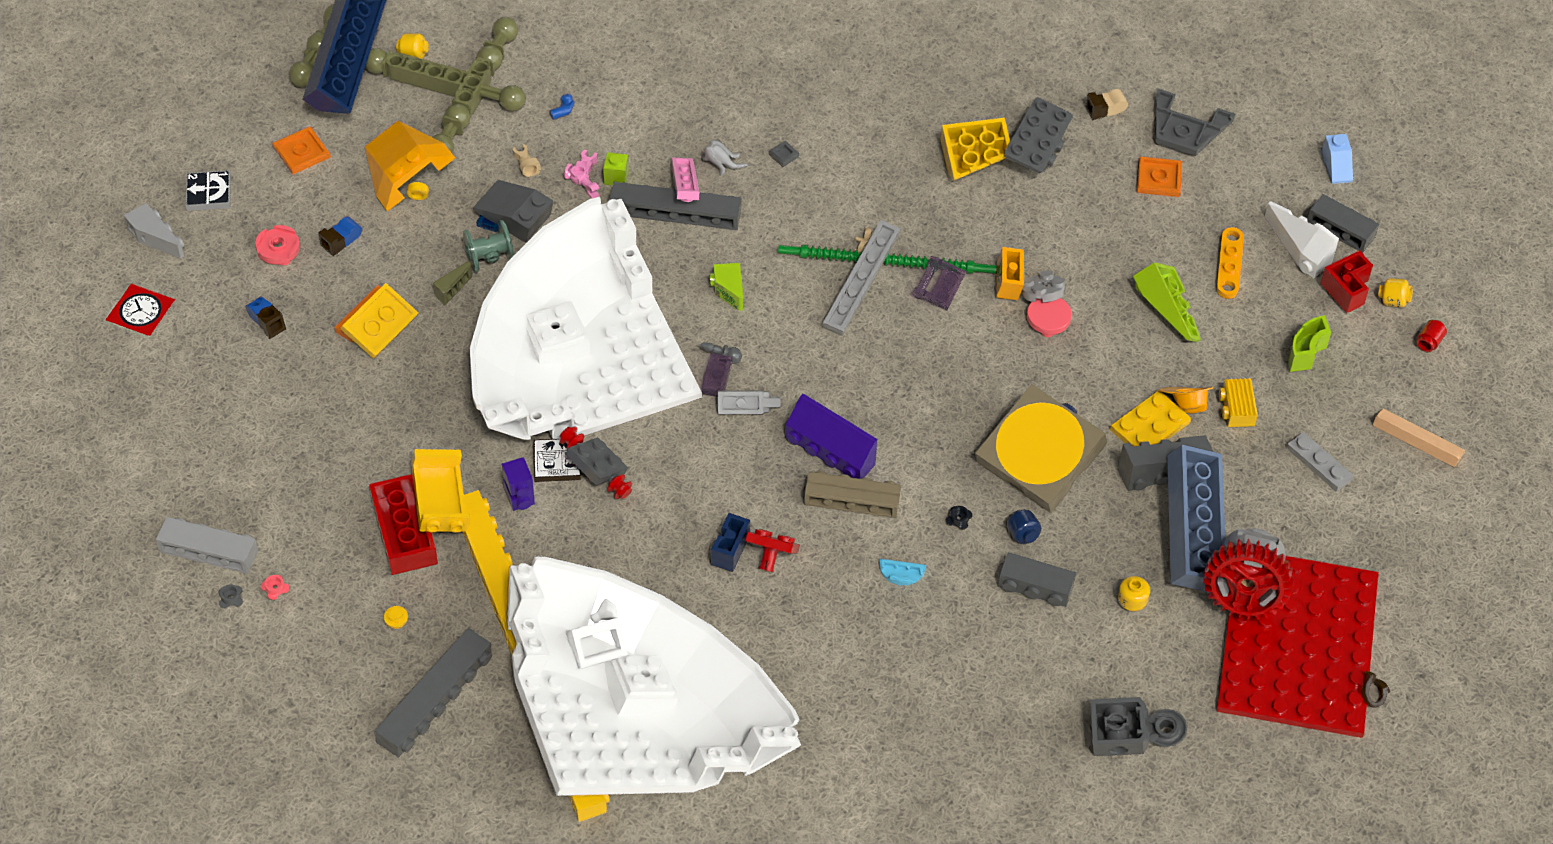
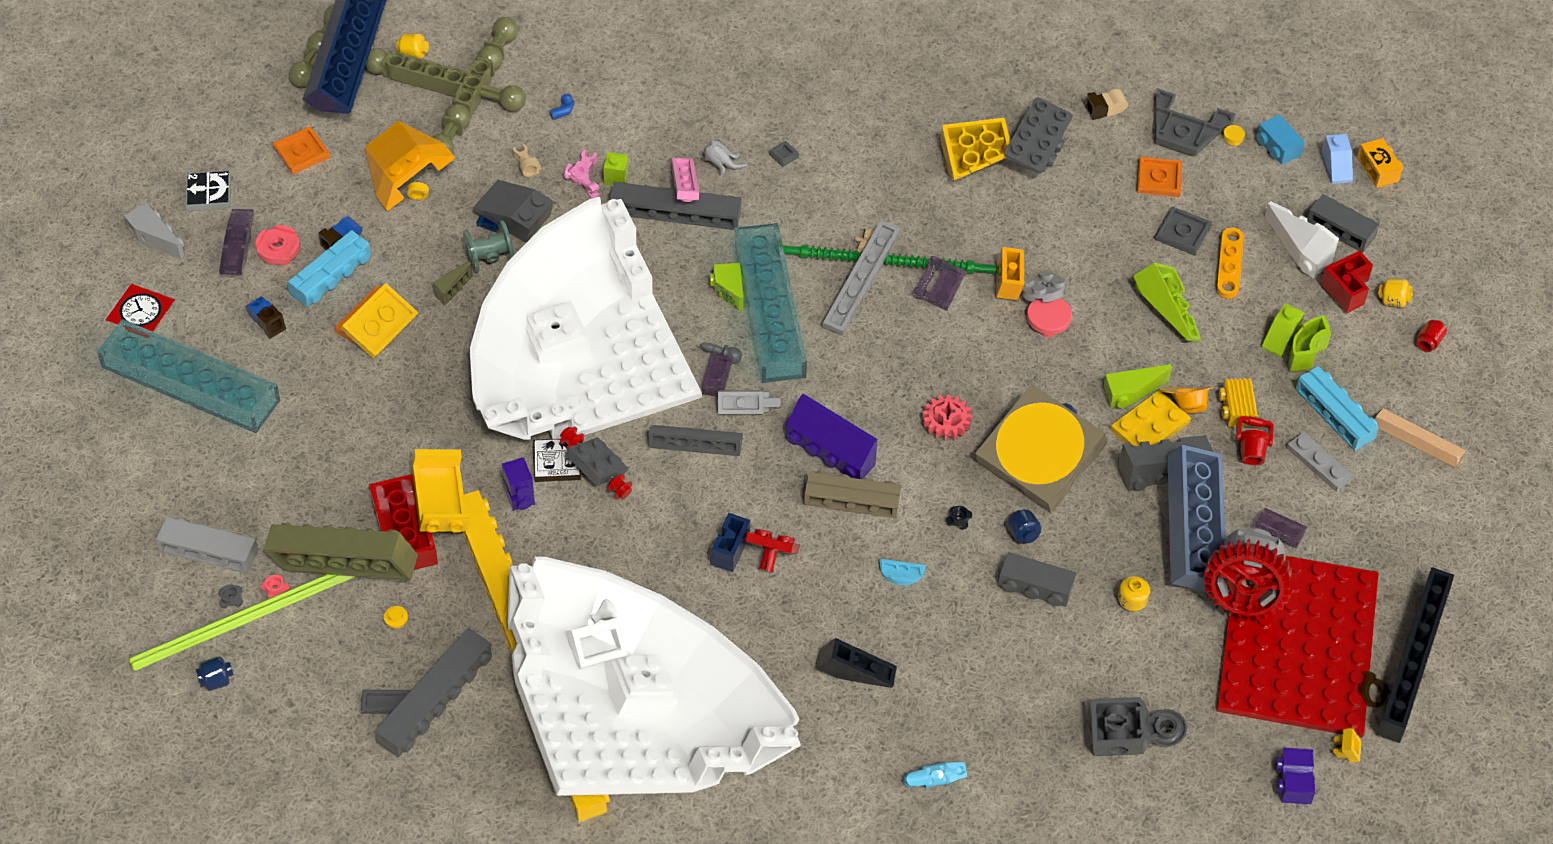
(189, 376): none -> clear light blue brick
(214, 673): none -> dark blue head
(235, 620): none -> lime axle
(236, 242): none -> clear purple slope
(329, 269): none -> medium azure brick
(341, 551): none -> olive brick
(381, 700): none -> dark grey tile
(695, 440): none -> dark grey fence
(770, 303): none -> clear light blue brick
(855, 665): none -> black slope
(937, 774): none -> medium azure hinge
(958, 414): none -> coral gear
(1132, 385): none -> lime slope
(1183, 231): none -> dark grey tile
(1233, 135): none -> yellow tile
(1253, 441): none -> red piece
(1279, 526): none -> clear purple plate
(1280, 139): none -> dark azure brick
(1283, 330): none -> lime slope
(1296, 776): none -> dark purple brick
(1337, 408): none -> medium azure brick
(1350, 745): none -> yellow tile
(1379, 162): none -> light orange brick
(1415, 655): none -> black brick

